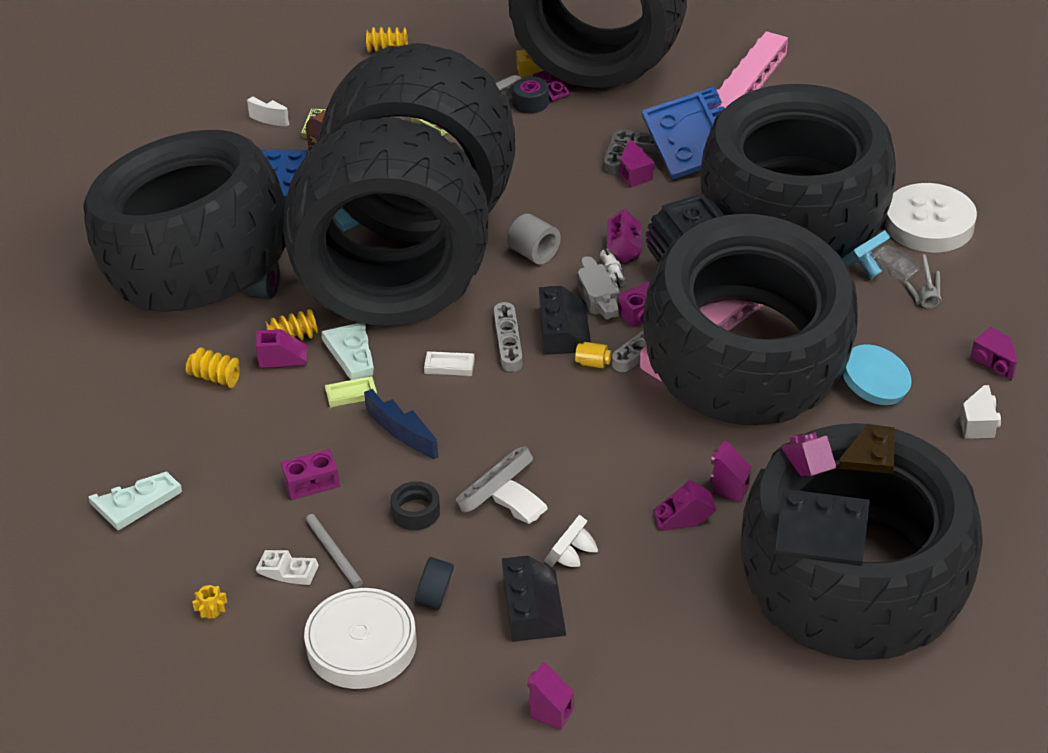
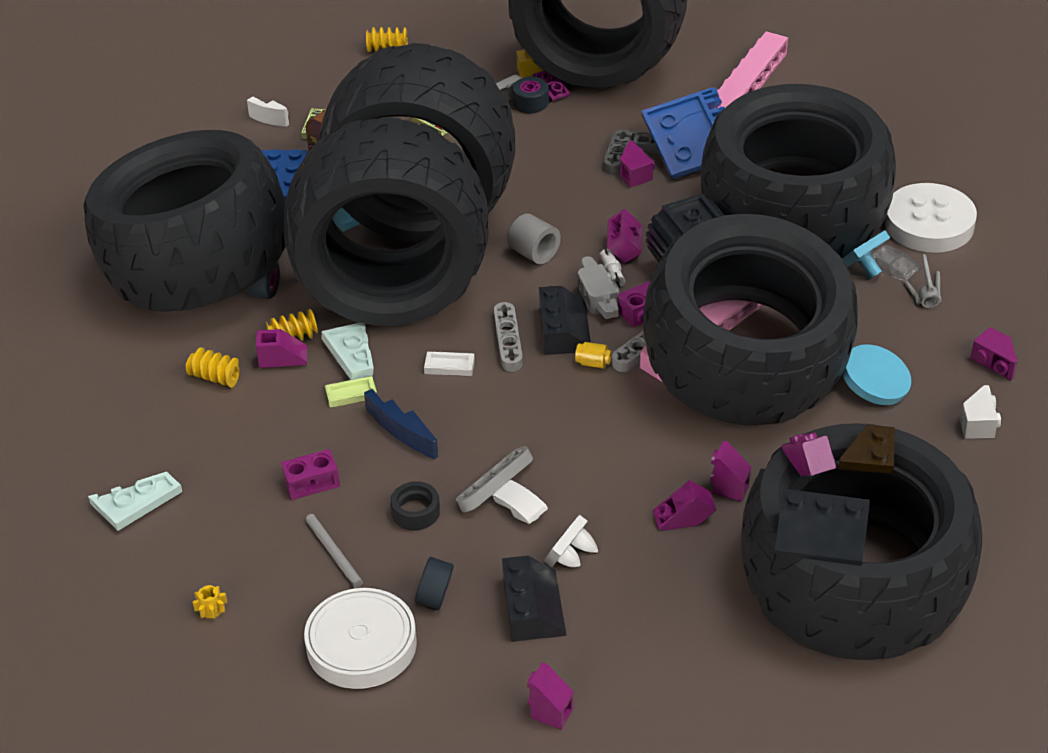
(282, 567): white slope -> none

